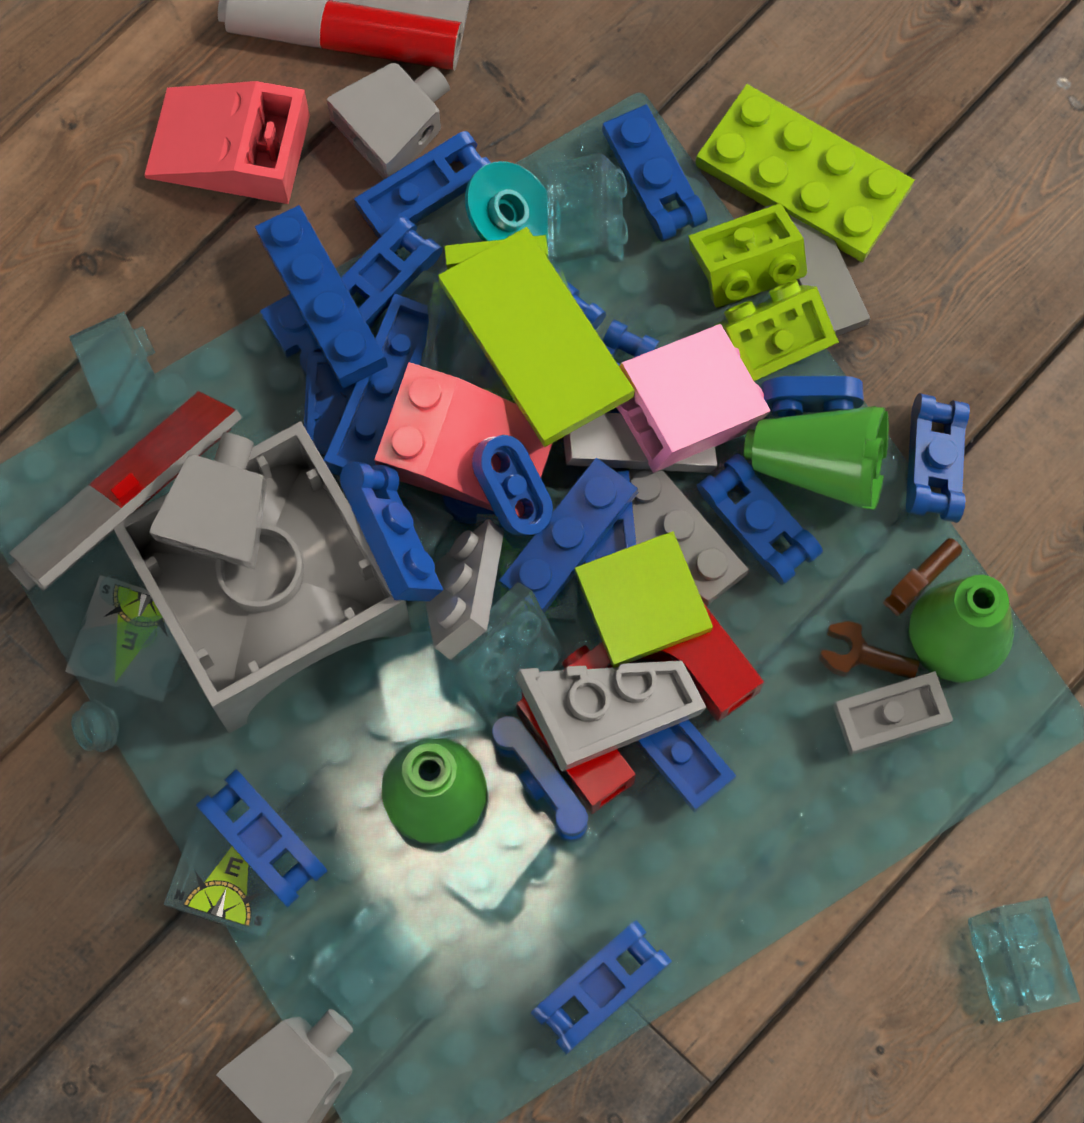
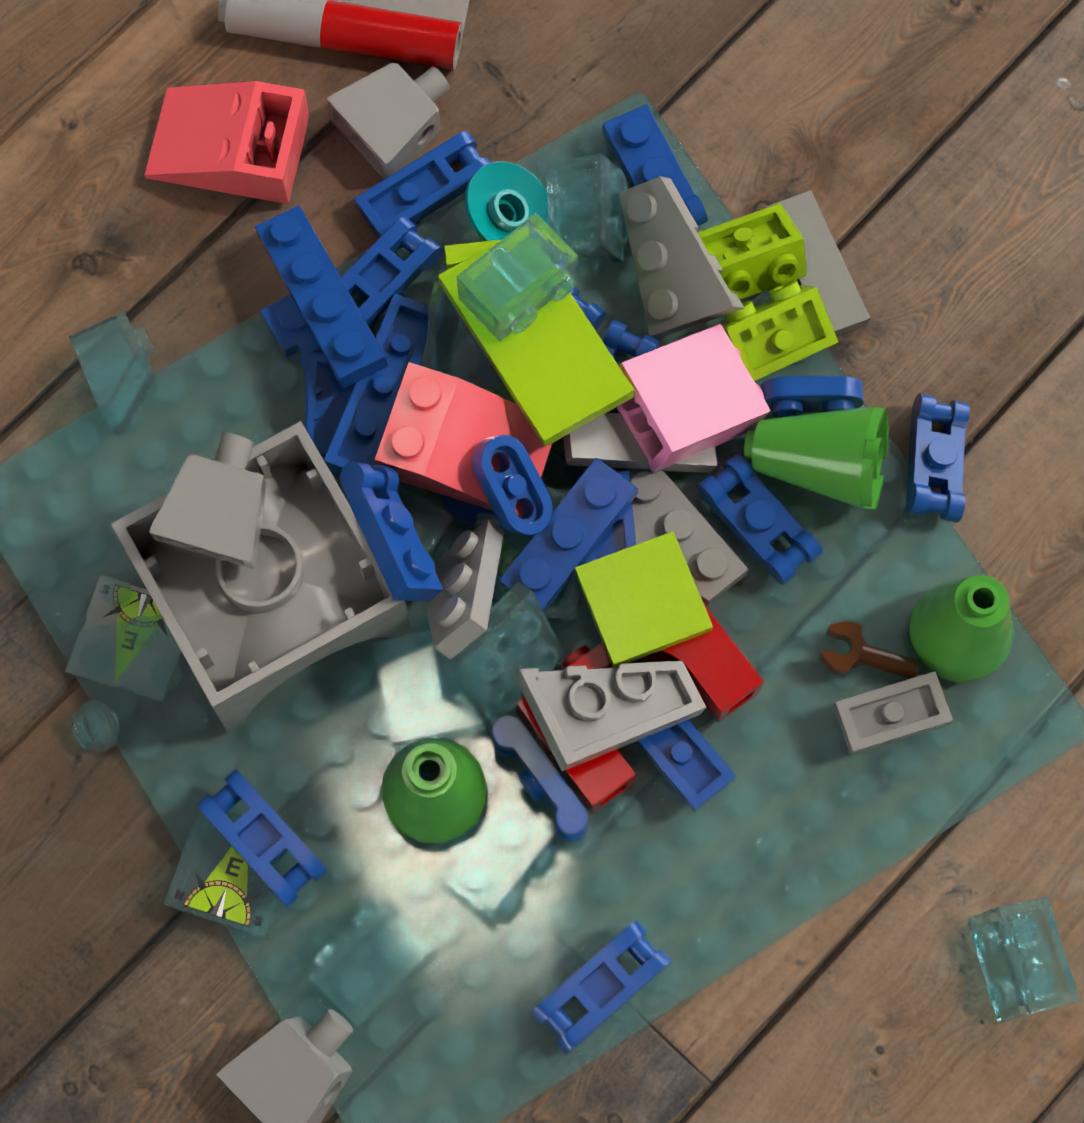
(120, 490): door -> none
(518, 278): none -> clear light blue brick
(673, 268): none -> light grey wing
(807, 169): lime plate -> none
(918, 579): reddish brown bar -> none

